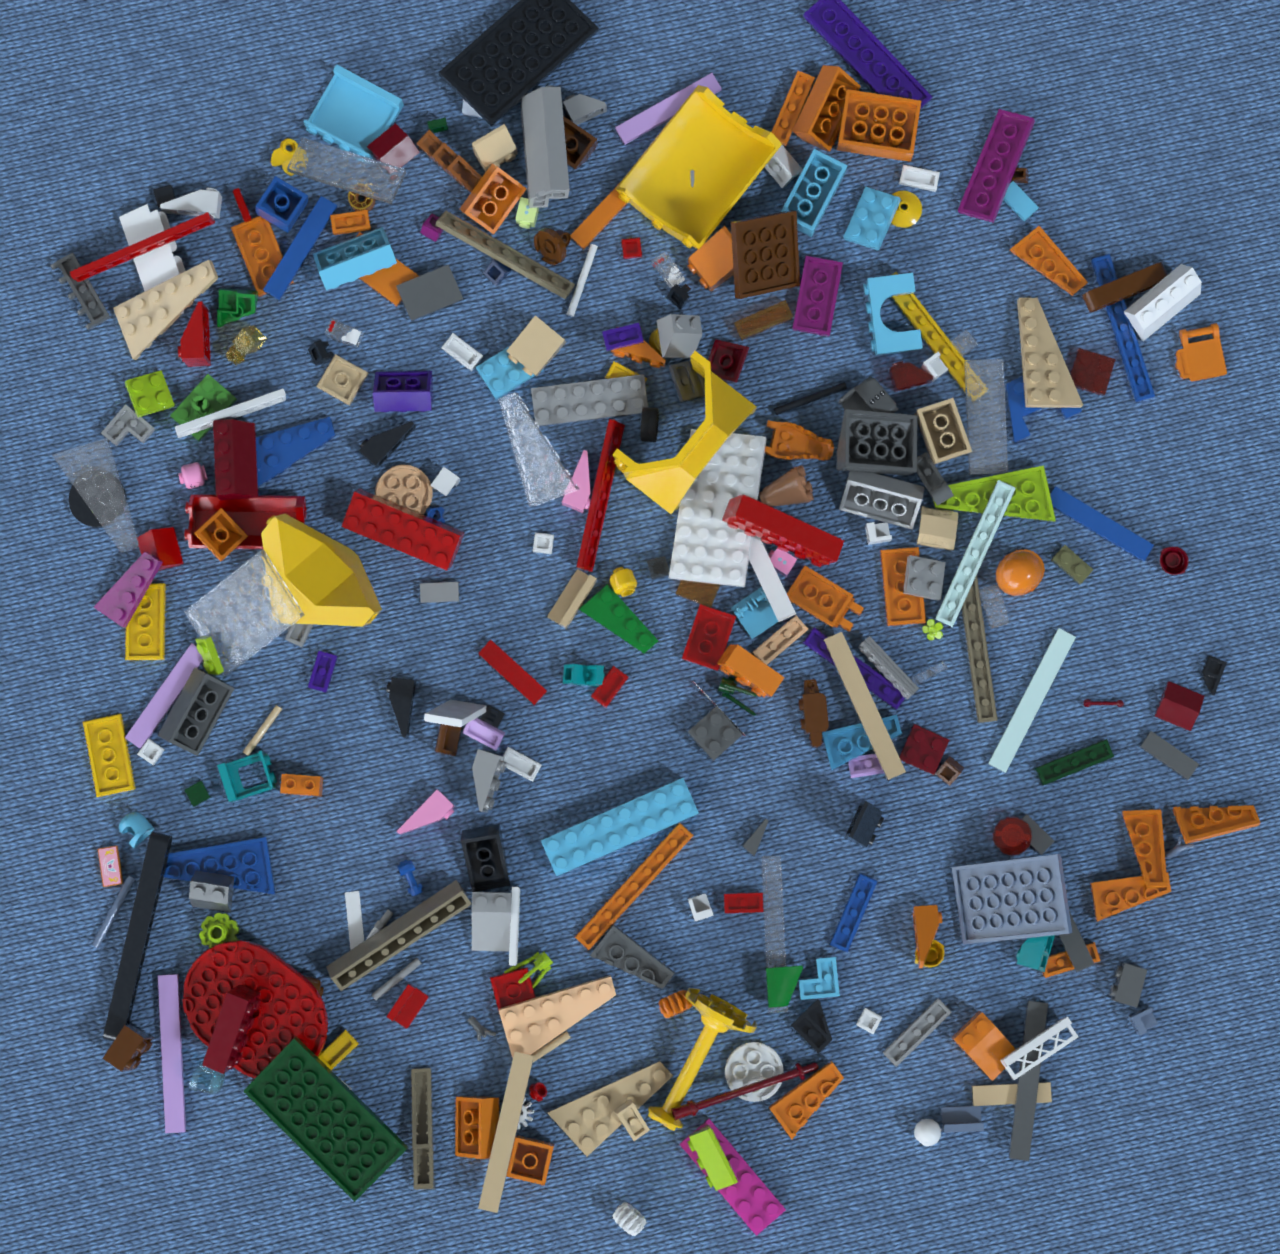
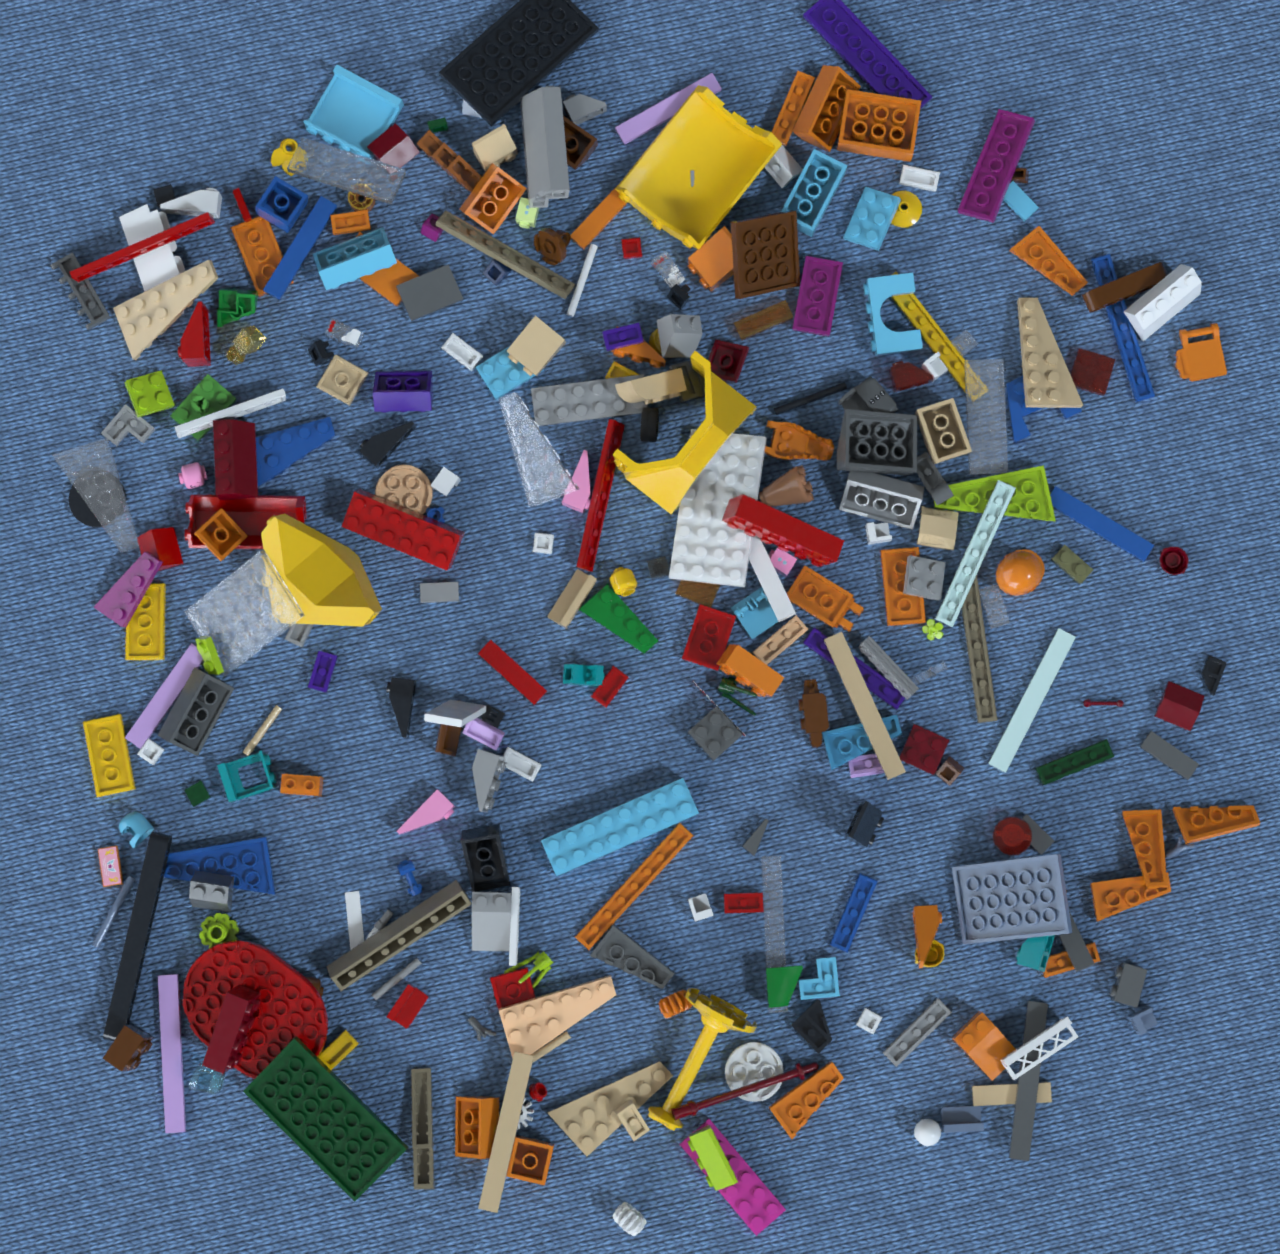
(653, 387): none -> tan brick

